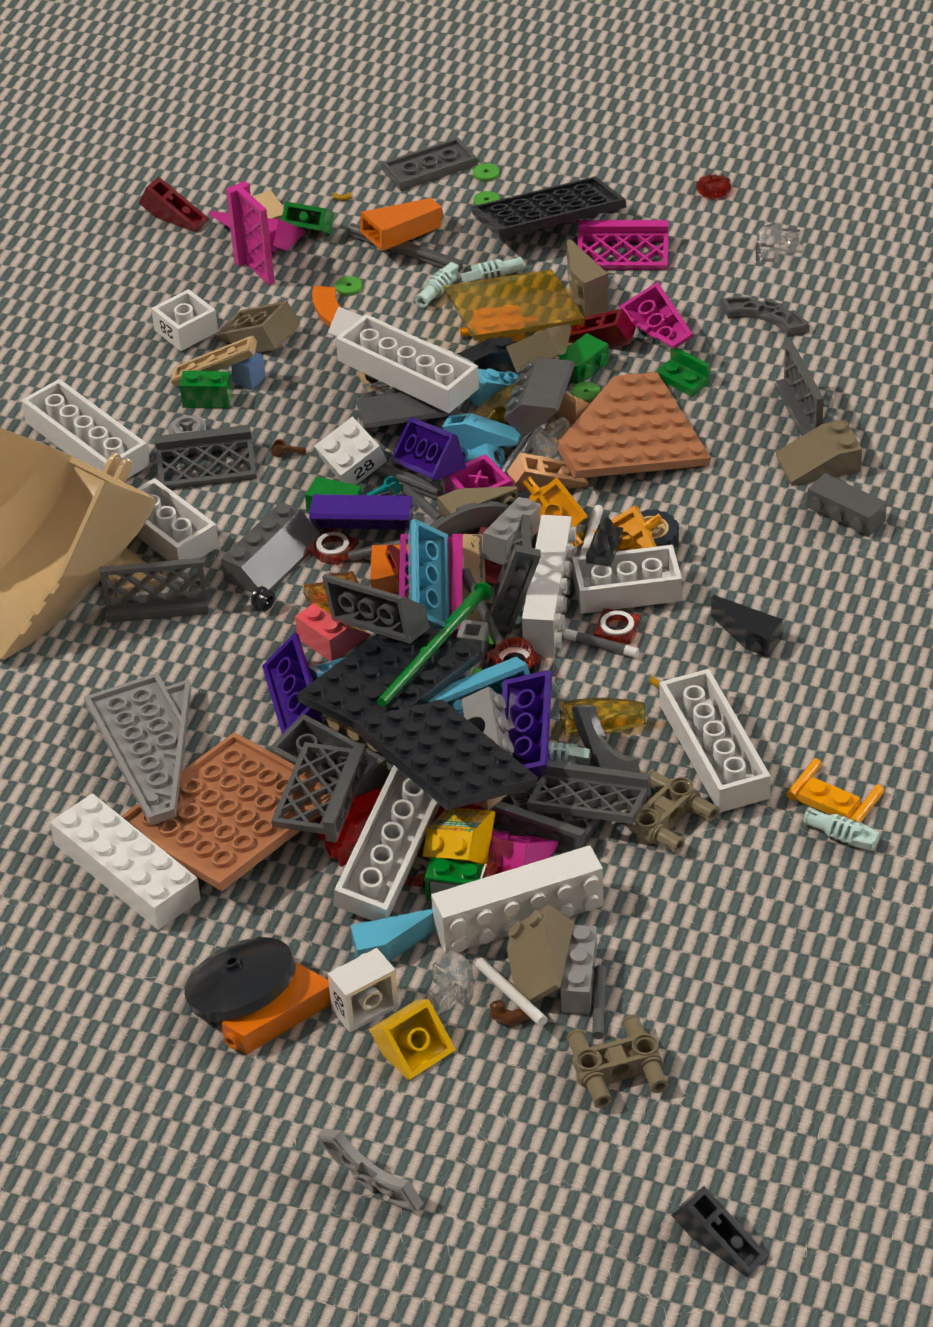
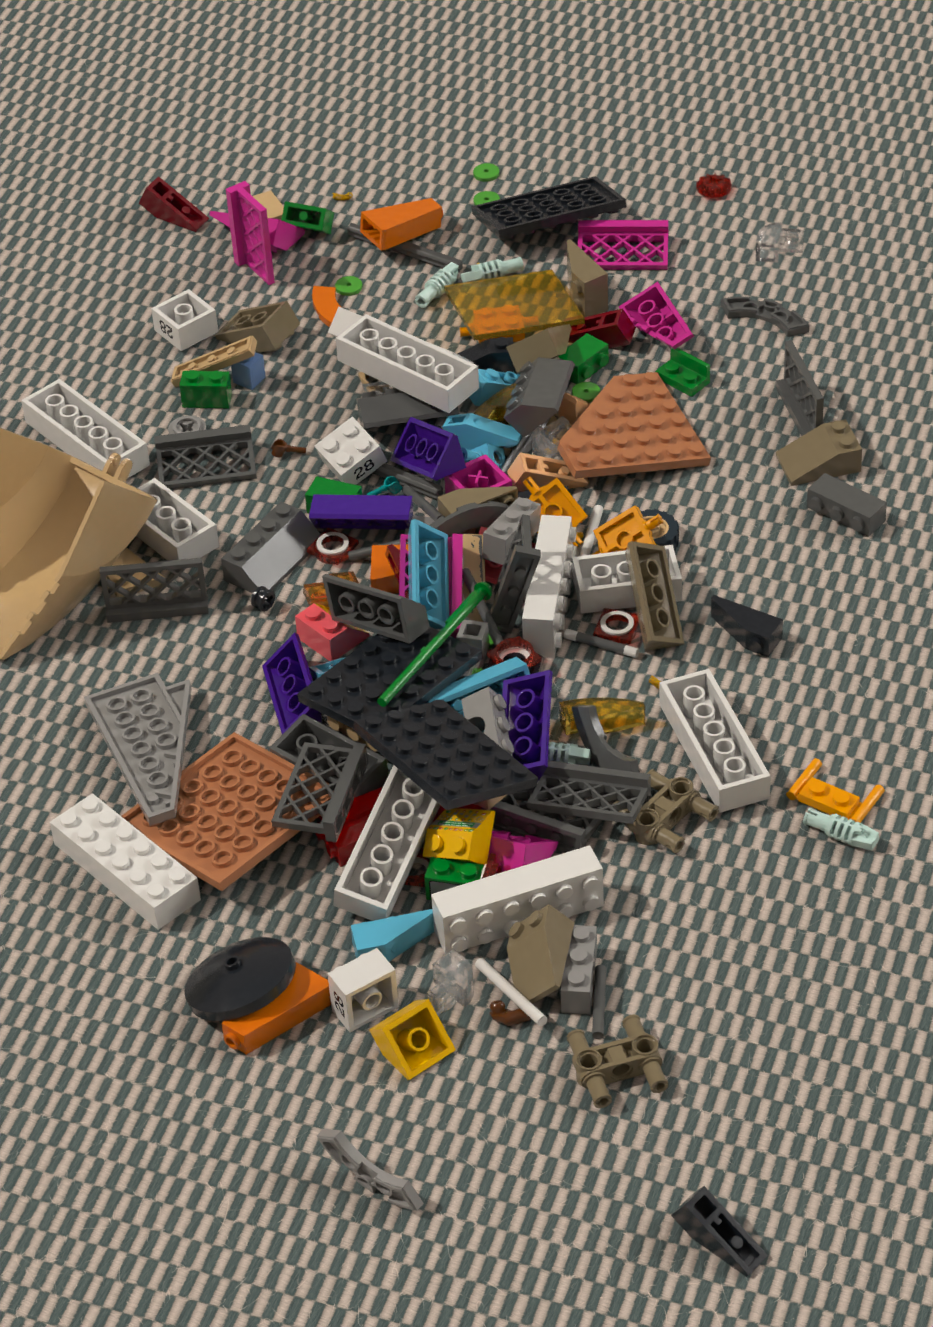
(429, 164): dark grey tile -> none
(604, 543): black tile -> none
(654, 596): none -> dark tan slope

